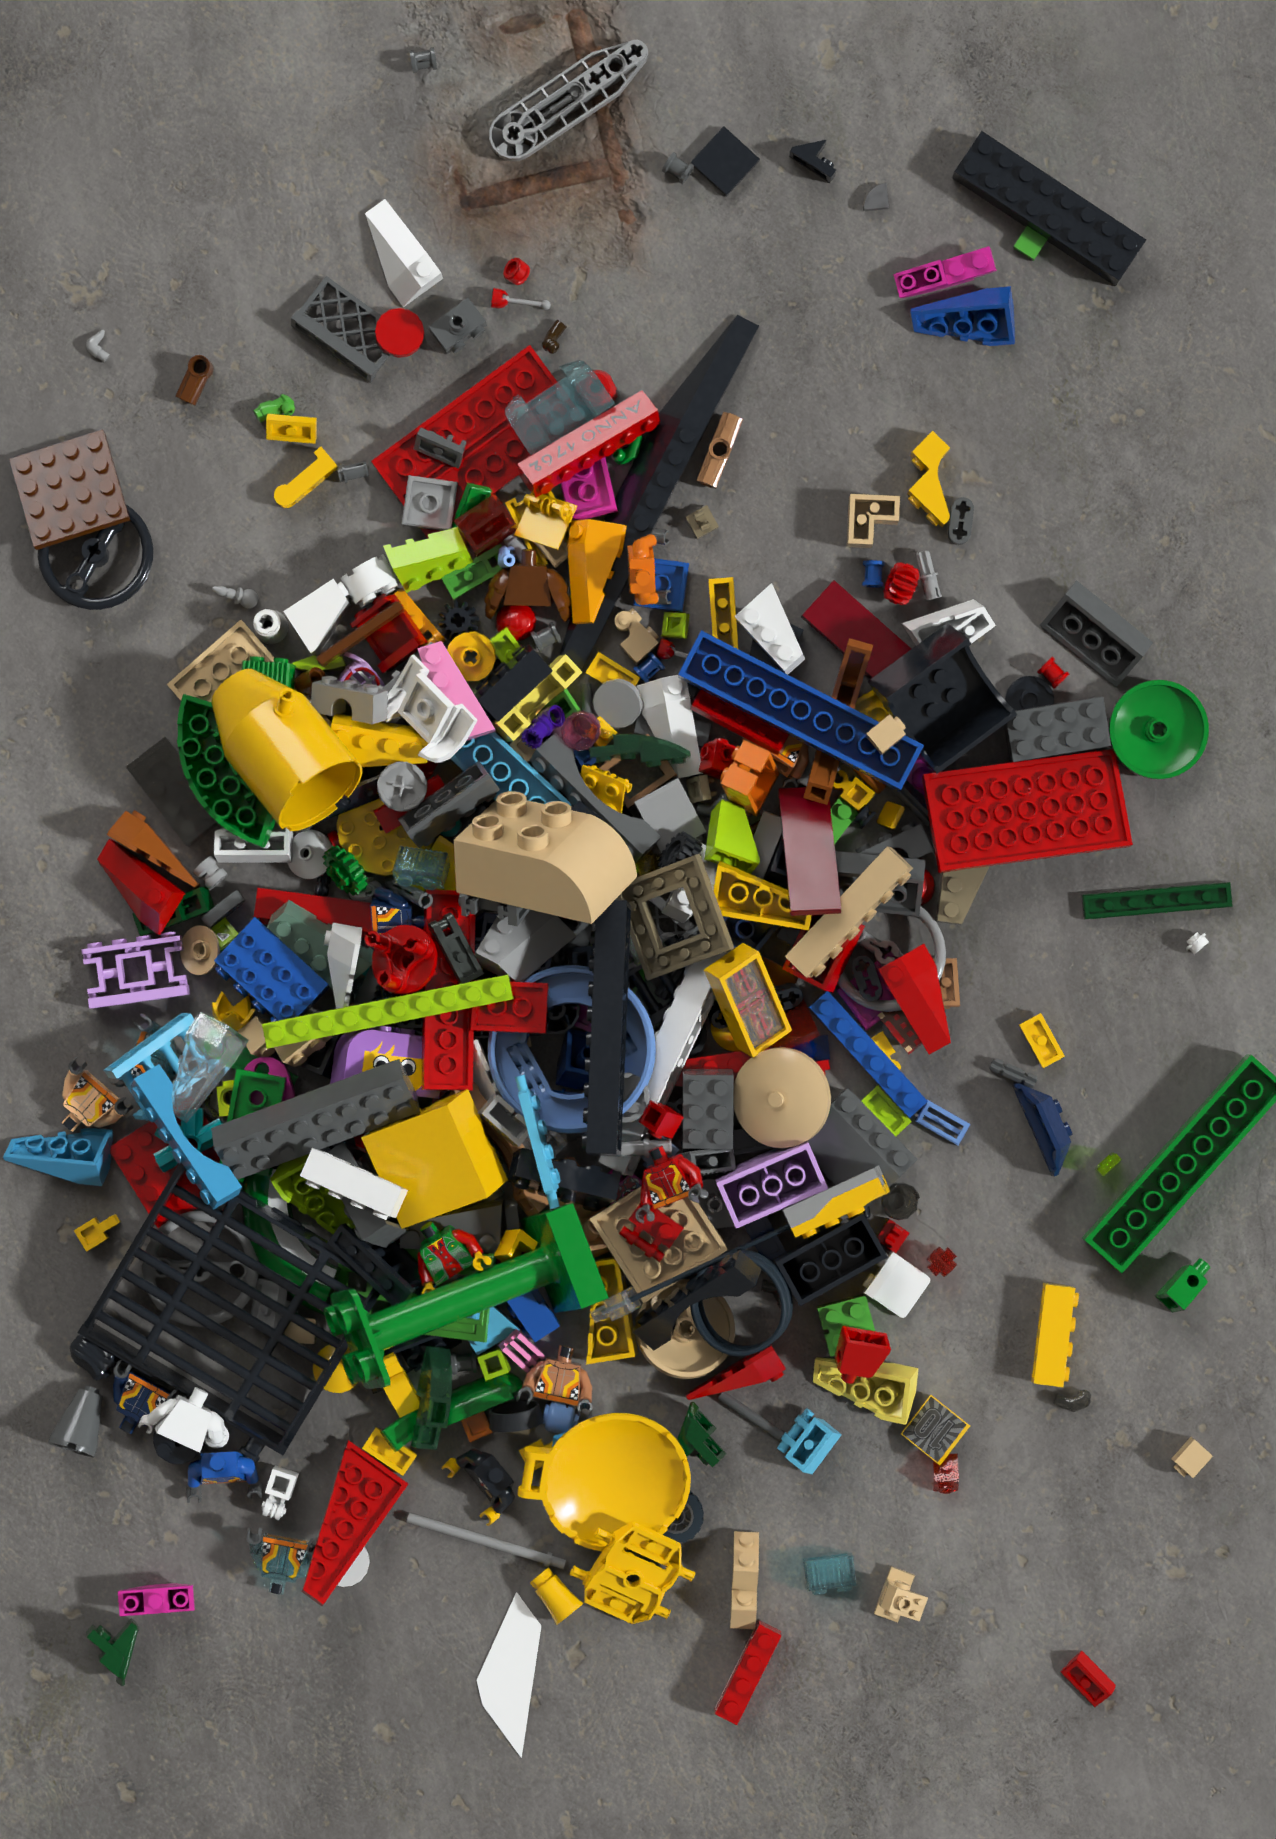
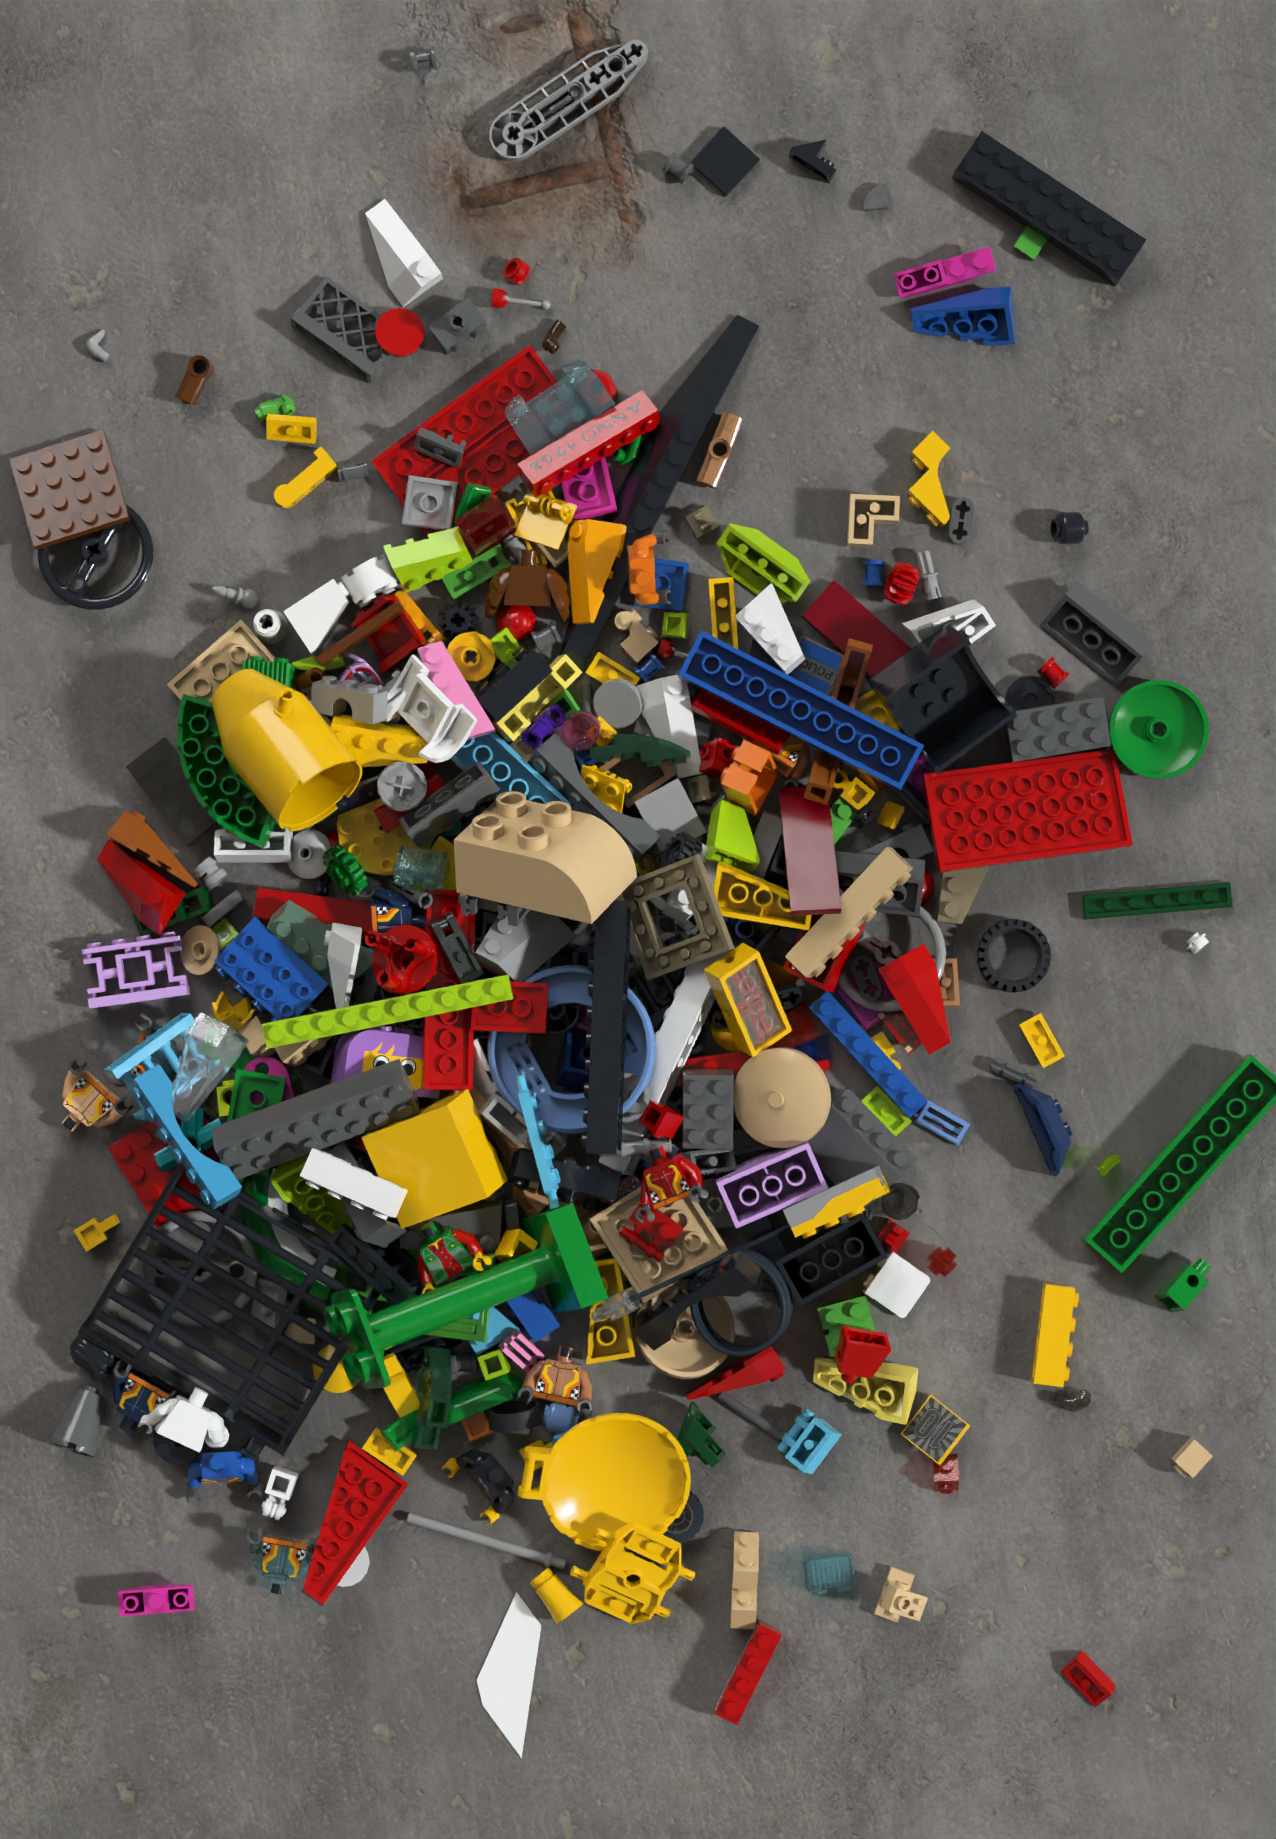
(73, 1157): dark azure wedge -> none
(115, 1652): dark green piece -> none
(506, 557): light blue arm -> none
(760, 561): none -> lime wedge
(819, 666): none -> piece
(886, 733): tan brick -> none
(1029, 930): none -> black tyre
(1069, 528): none -> black head

